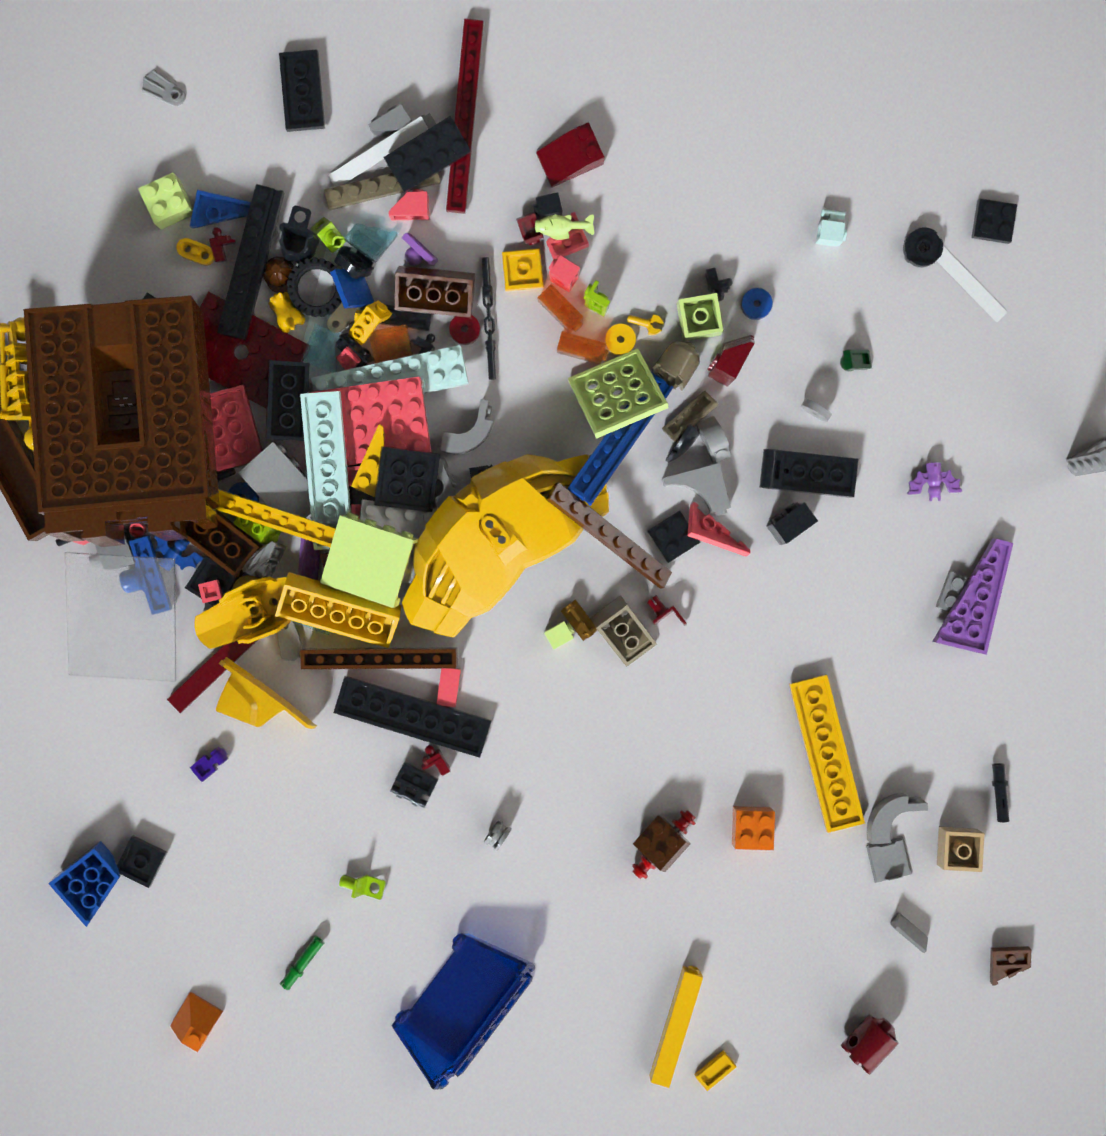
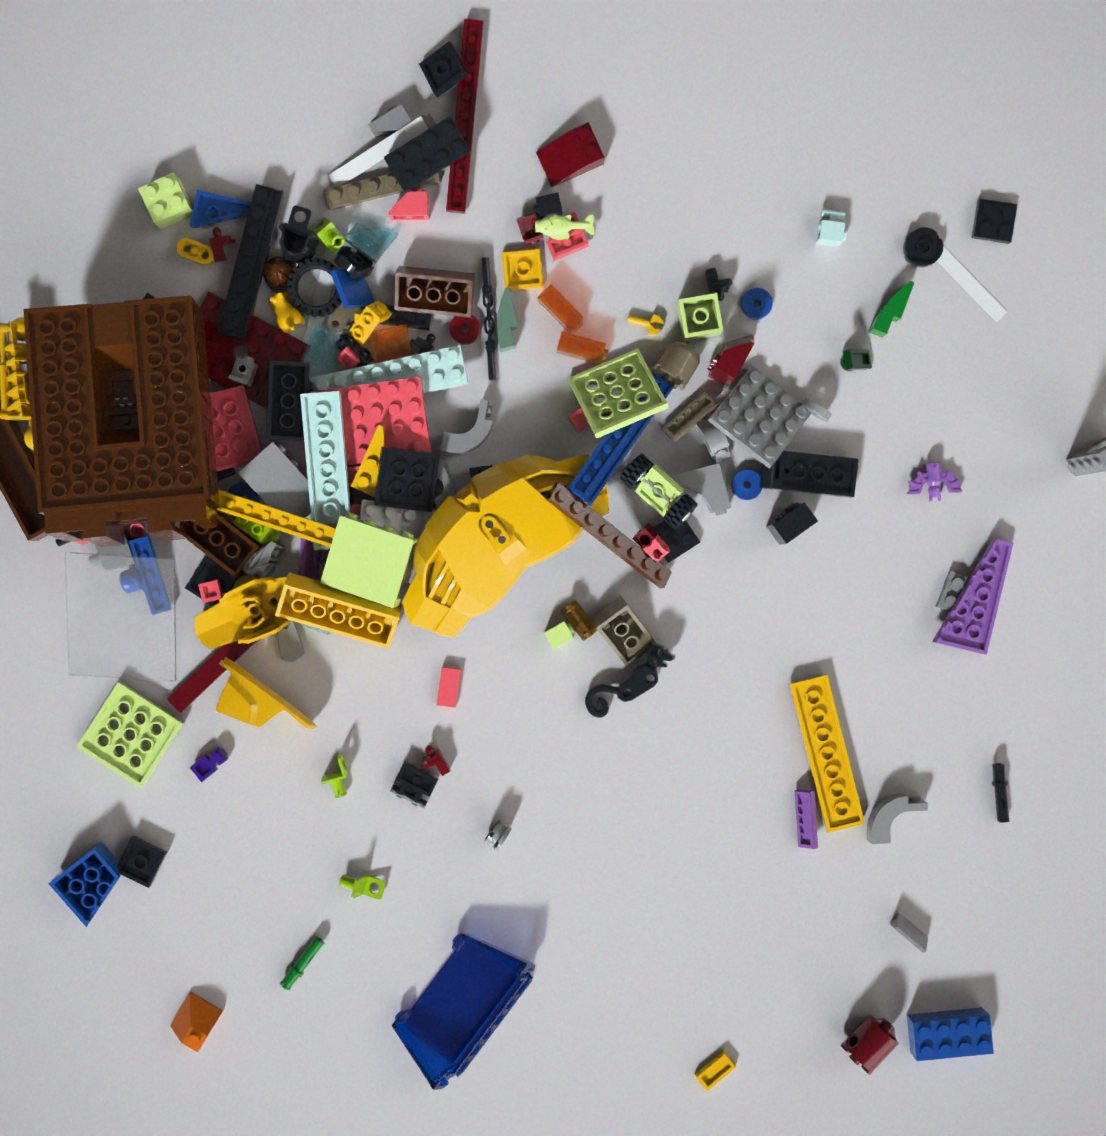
(153, 715): none -> yellowish green piece
(163, 89): light grey piece -> none
(176, 553): blue animal -> none
(246, 377): none -> light grey brick
(302, 90): black plate -> none
(336, 777): none -> lime bracket
(379, 658): reddish brown brick -> none
(412, 716): black plate -> none
(417, 251): medium lavender tile -> none
(443, 69): none -> black plate
(506, 322): none -> sand green slope
(564, 273): coral brick -> none
(578, 420): none -> coral plate
(596, 302): lime bracket -> none
(616, 331): yellow piece -> none
(635, 682): none -> black animal
(651, 542): none -> leg
(658, 490): none -> plate
(662, 612): dark red bracket -> none
(662, 843): reddish brown brick -> none
(676, 1026): yellow brick -> none
(684, 443): black brick -> none
(712, 532): coral wing -> none
(738, 488): none -> blue piece
(753, 828): orange brick -> none
(760, 416): none -> light grey plate
(806, 818): none -> medium lavender plate
(889, 860): light grey piece -> none
(891, 311): none -> green slope
(950, 1034): none -> blue brick
(960, 849): tan brick -> none
(1008, 962): reddish brown wing -> none

